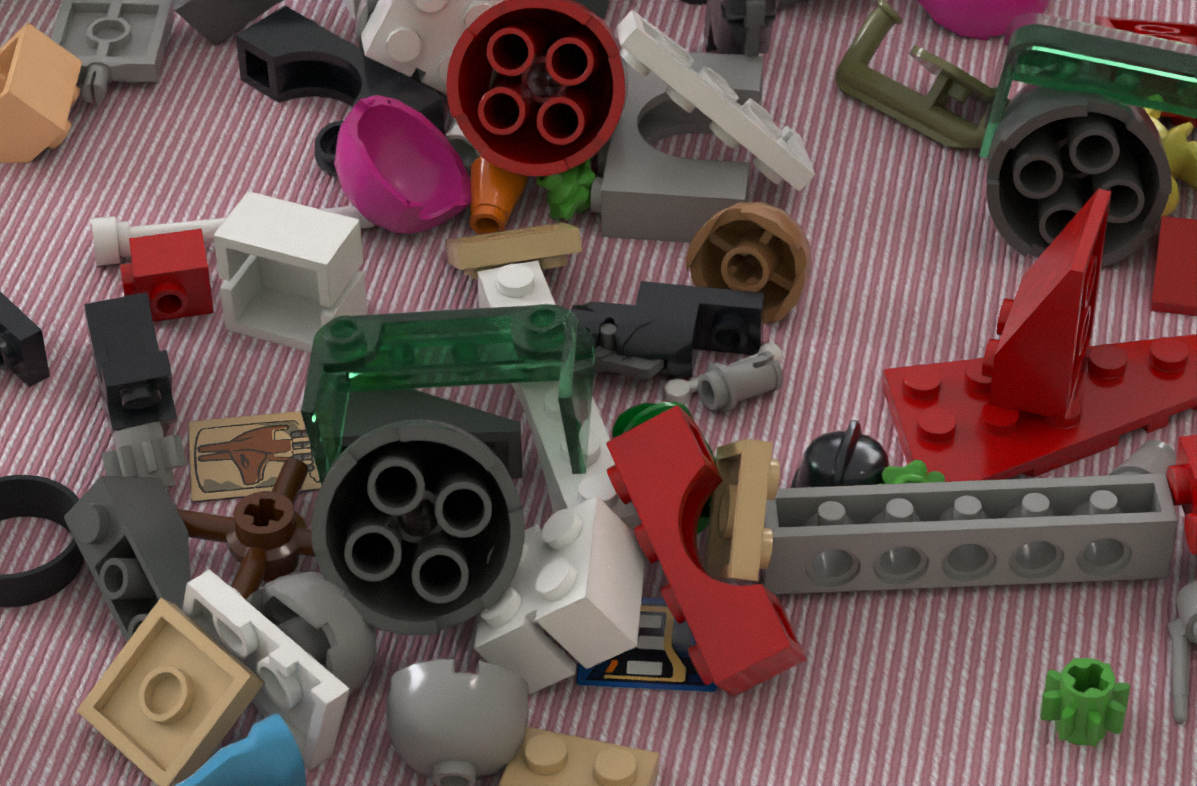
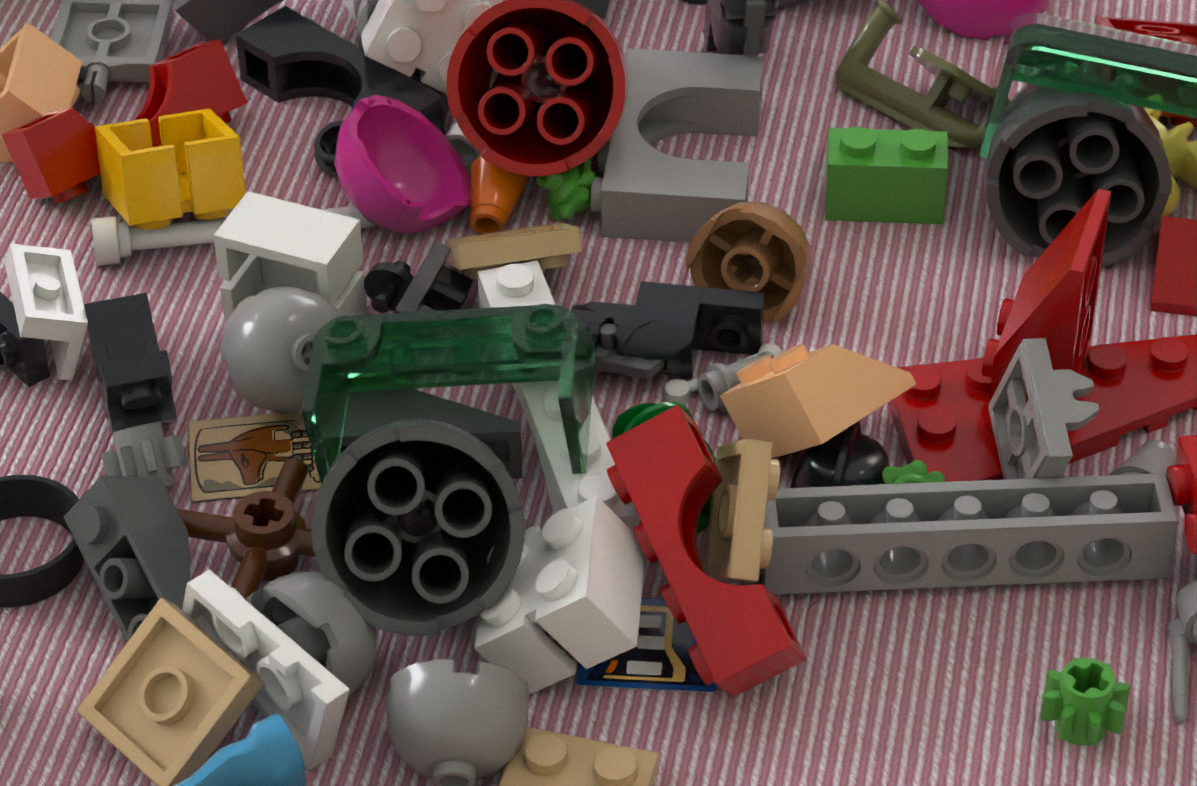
(48, 301): none -> white panel
(61, 146): none -> red arch
(171, 272): red brick -> none
(191, 172): none -> yellow piece
(271, 345): none -> light grey cylinder
(396, 290): none -> black hips
(777, 152): white wing -> none
(810, 396): none -> light nougat slope
(886, 175): none -> bright green slope
(1034, 434): none -> light grey piece

